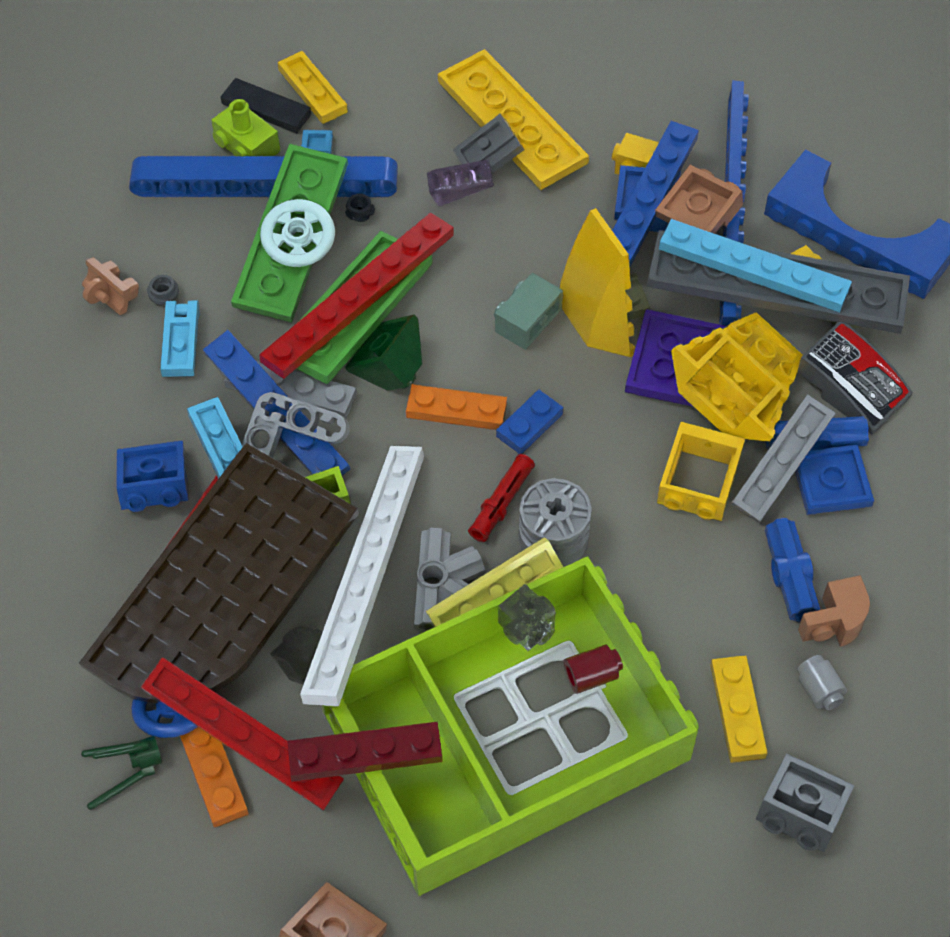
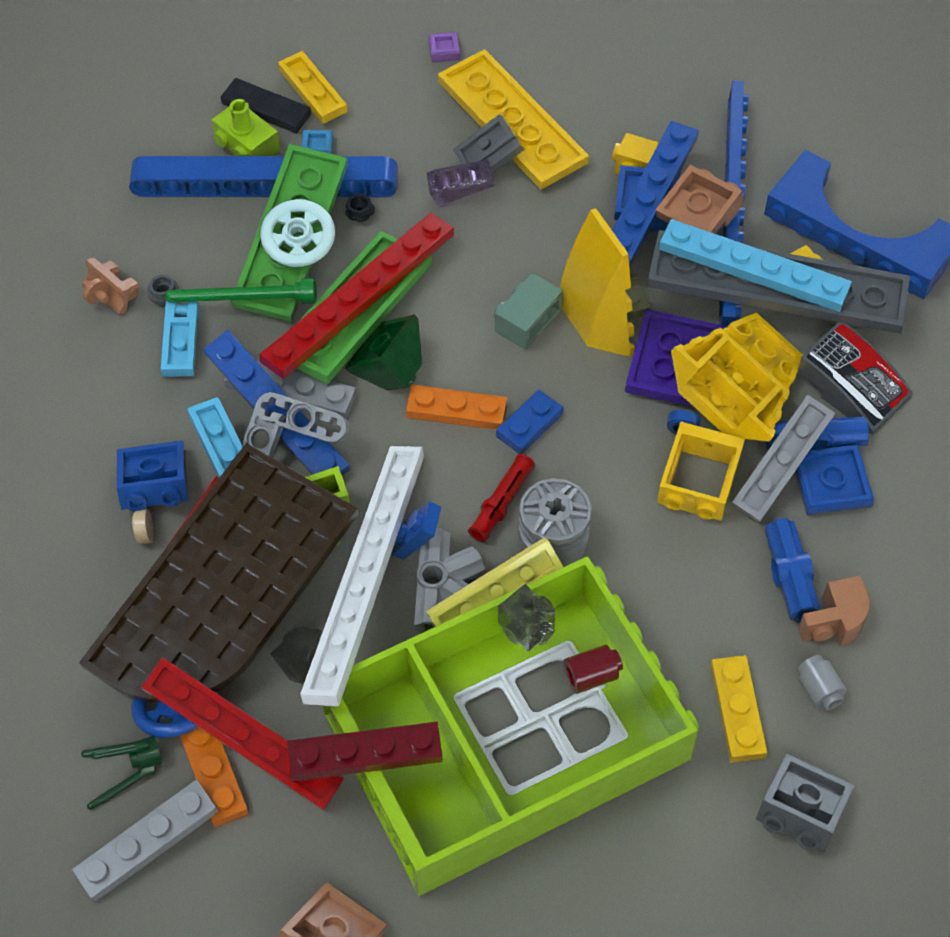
(143, 526): none -> tan tile
(145, 840): none -> light grey plate
(302, 291): none -> green piece
(416, 530): none -> blue plate
(444, 47): none -> medium lavender tile
(678, 416): none -> blue tile

